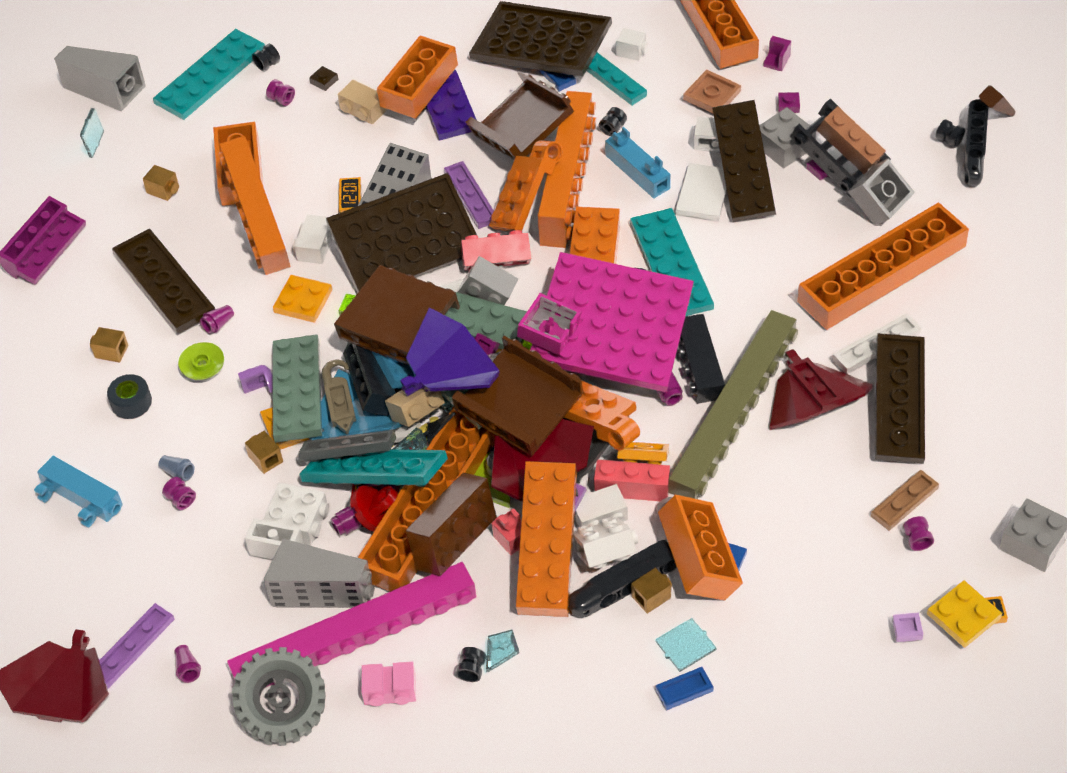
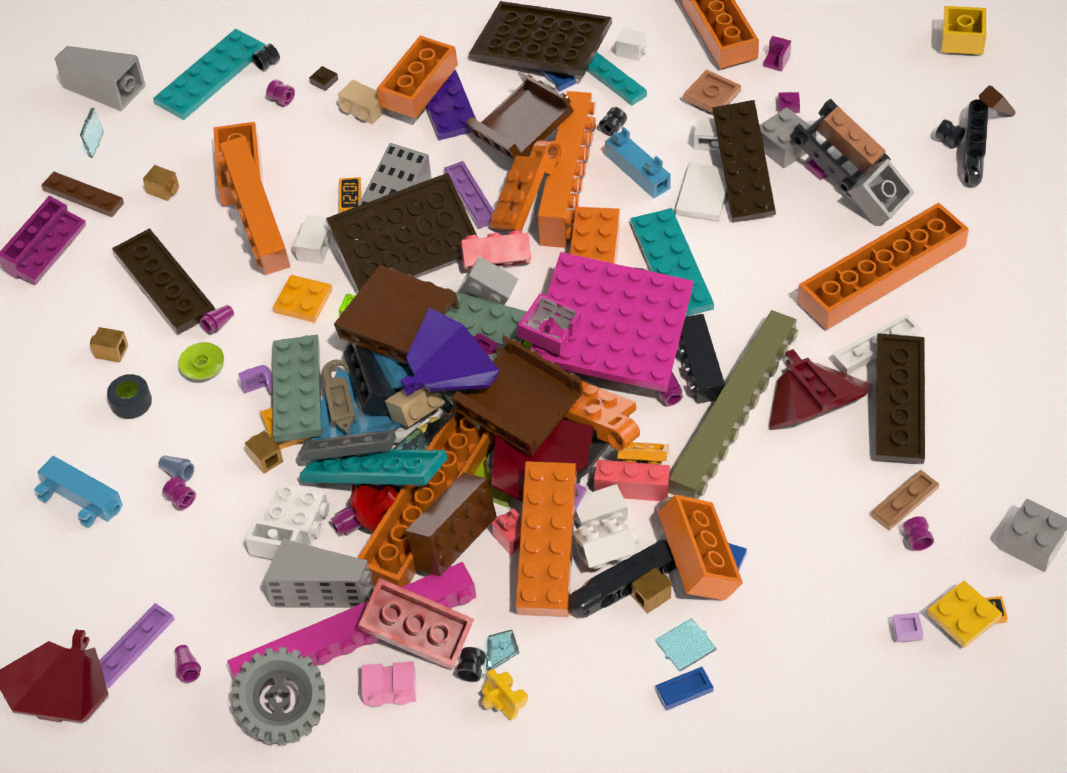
(82, 194): none -> reddish brown plate
(415, 624): none -> brick
(501, 696): none -> yellow hips
(963, 30): none -> yellow brick

